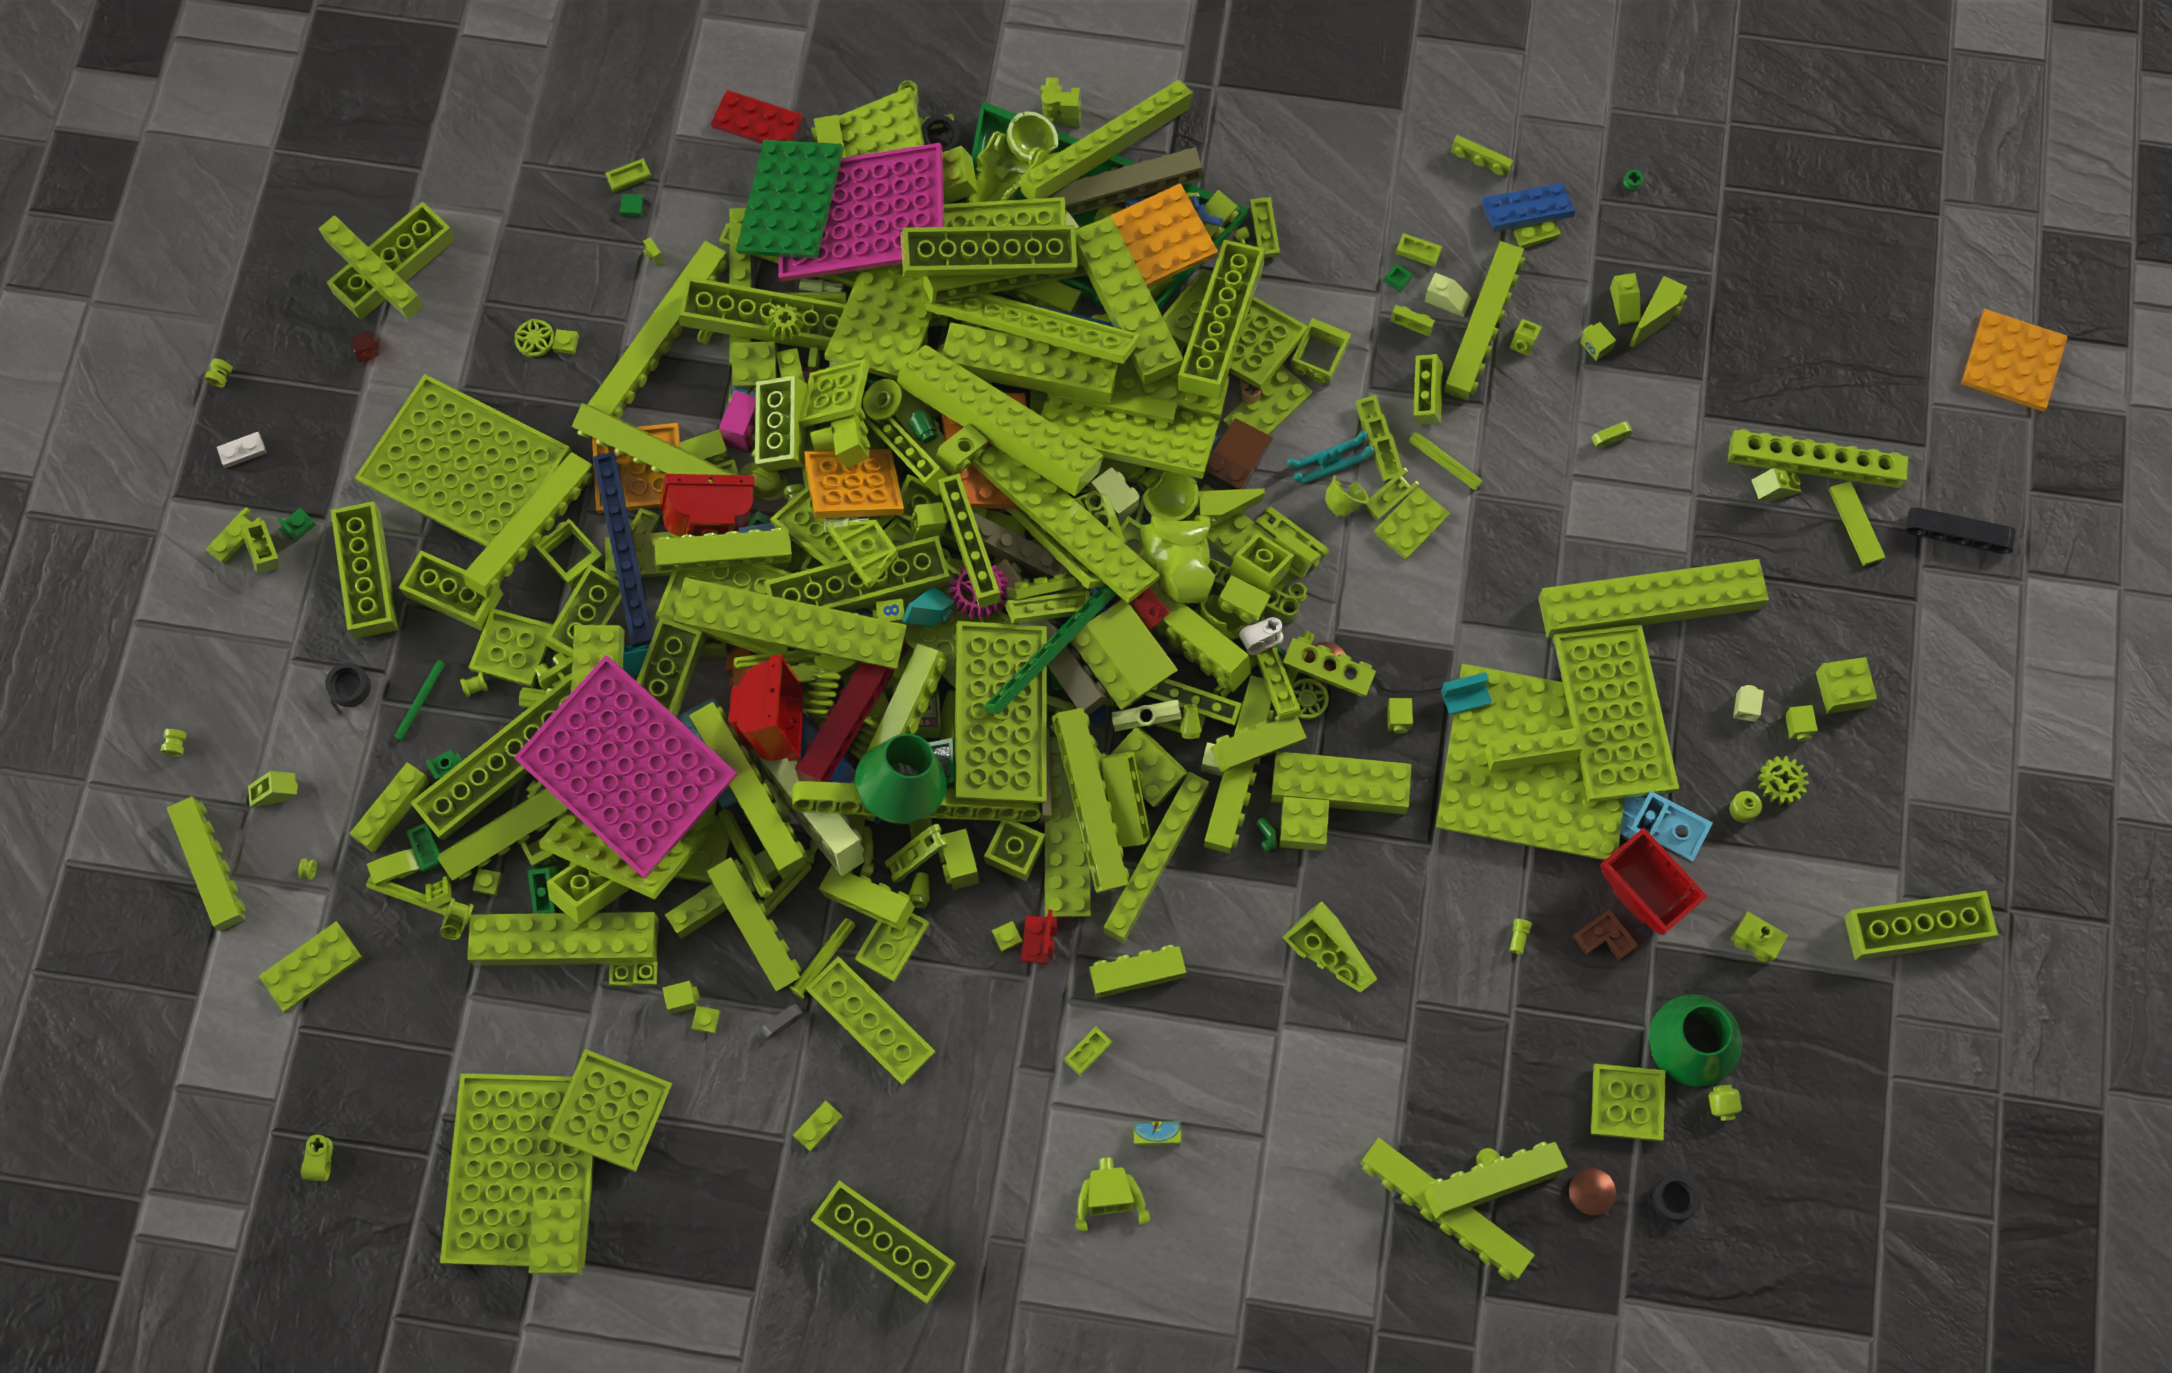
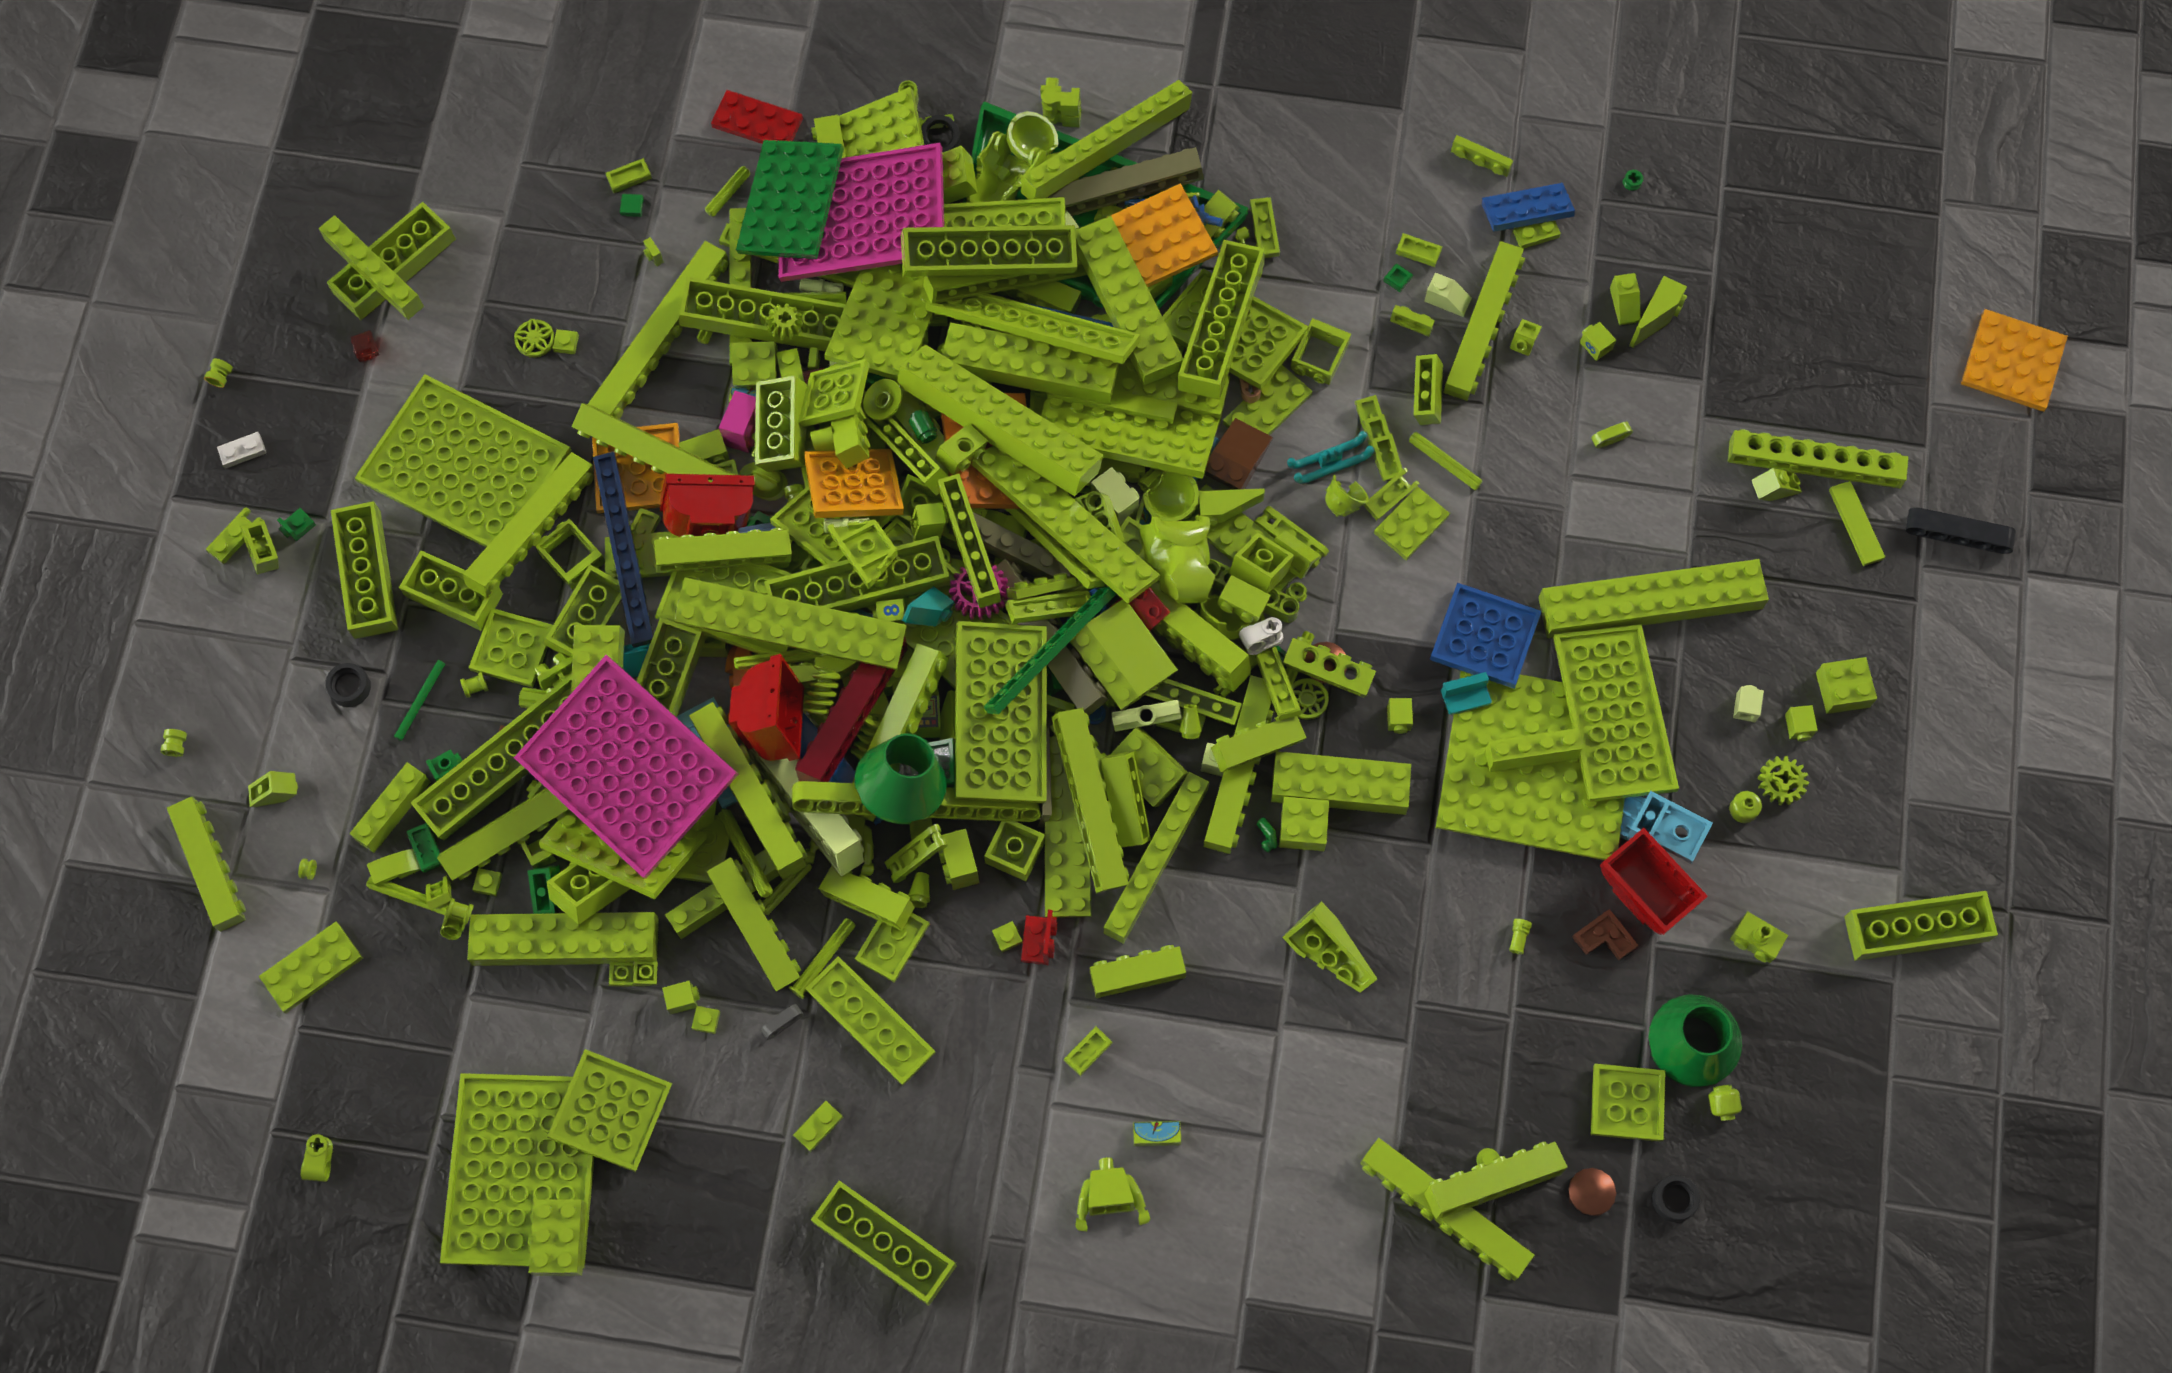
(727, 191): none -> lime axle
(1485, 635): none -> blue plate

